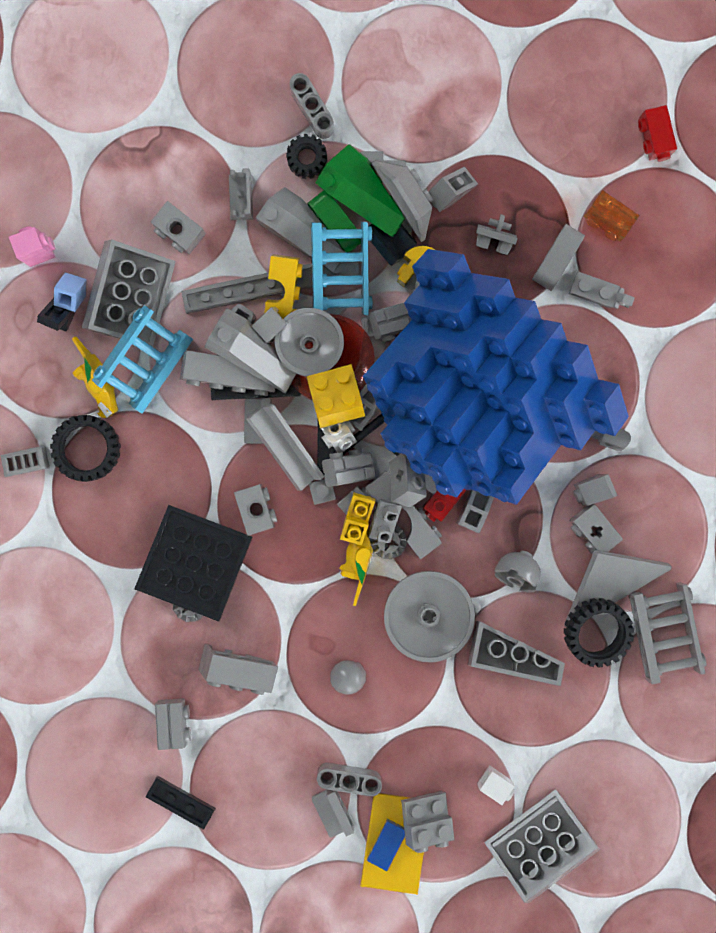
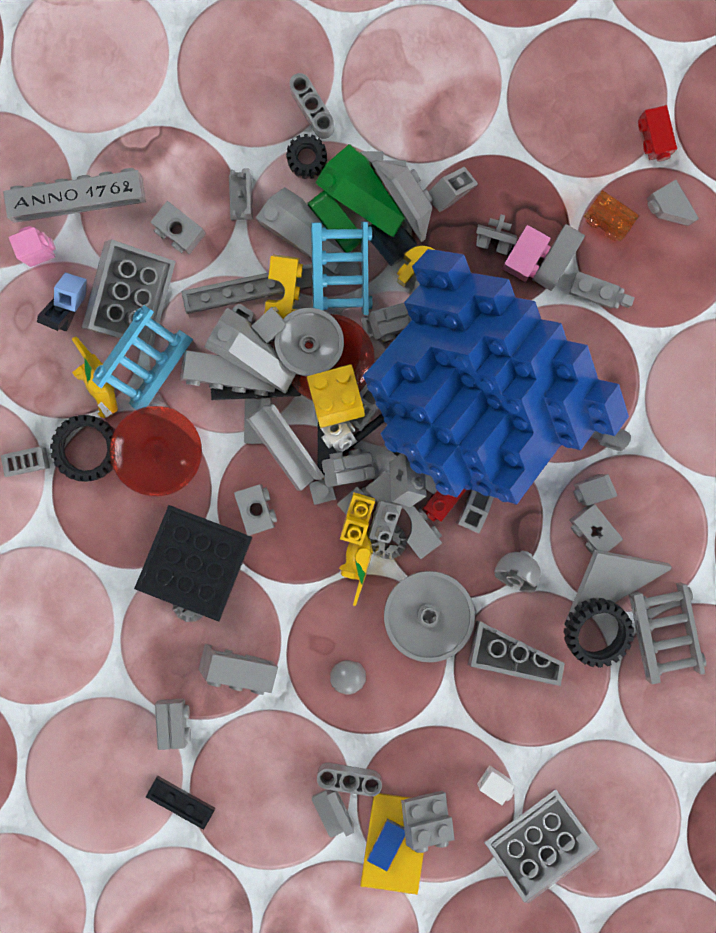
(74, 196): none -> light grey brick
(155, 451): none -> clear red dish
(526, 253): none -> bright pink brick
(672, 205): none -> light grey slope

